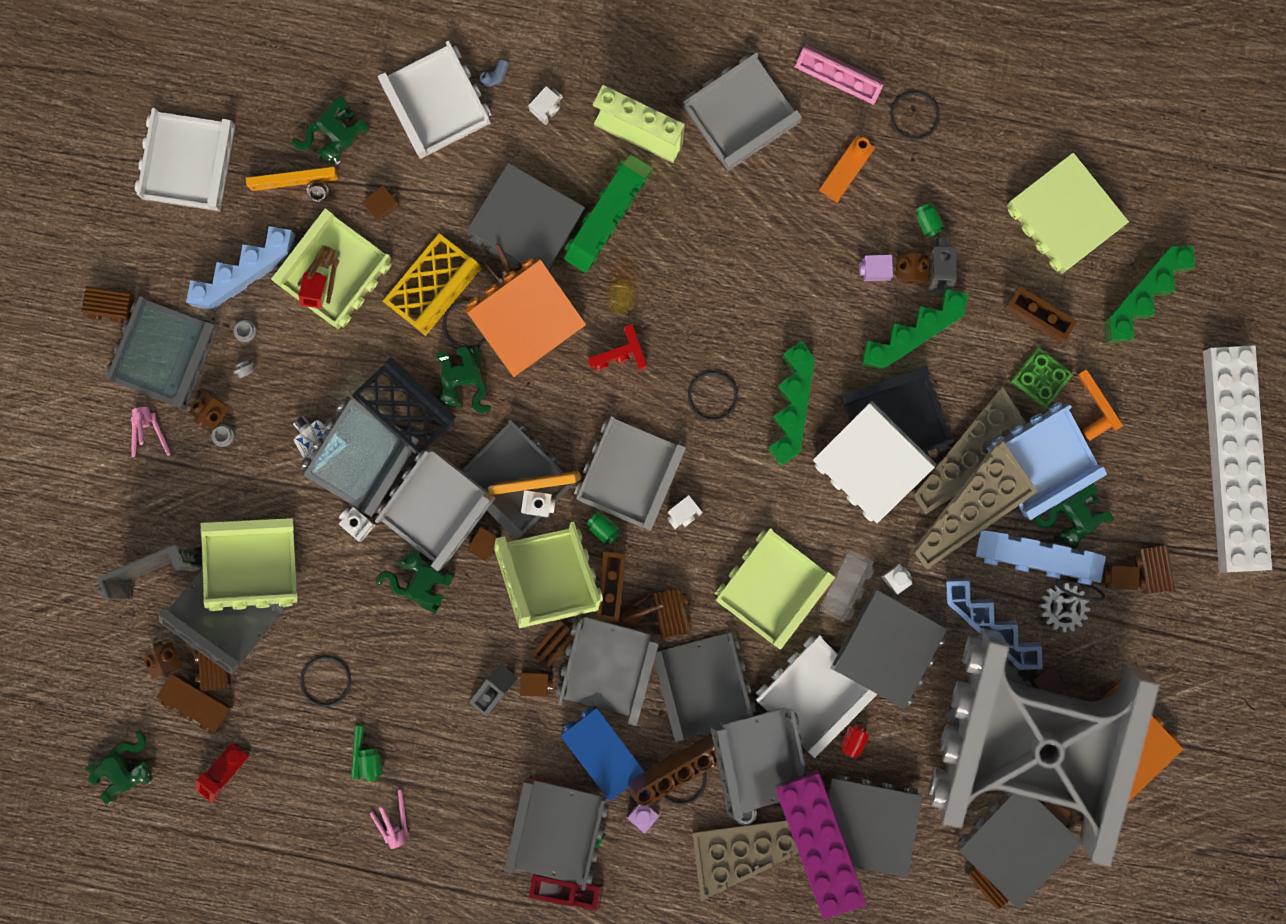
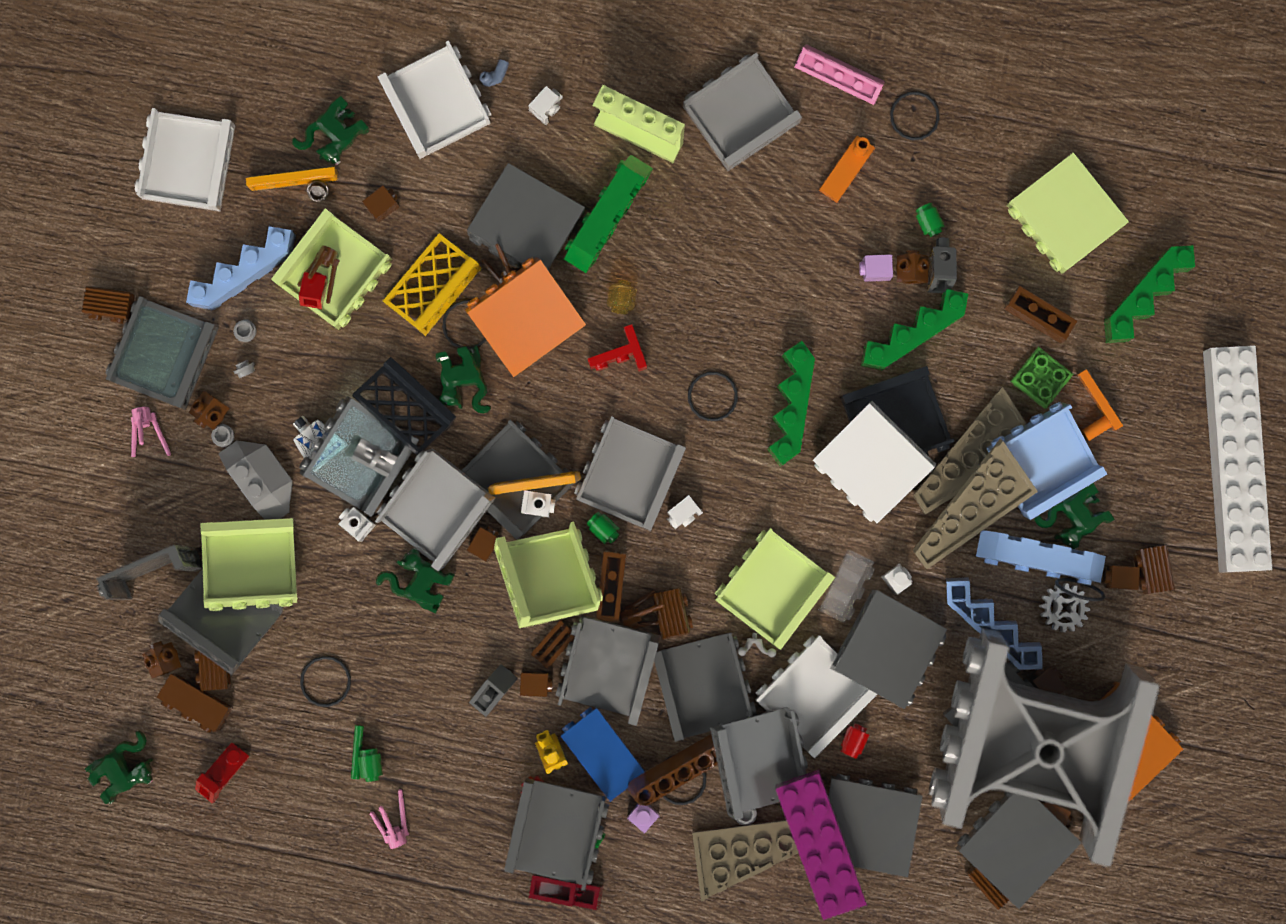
(259, 477): none -> light grey wedge
(374, 457): none -> light grey hips
(550, 751): none -> yellow hips
(742, 650): none -> light grey piece

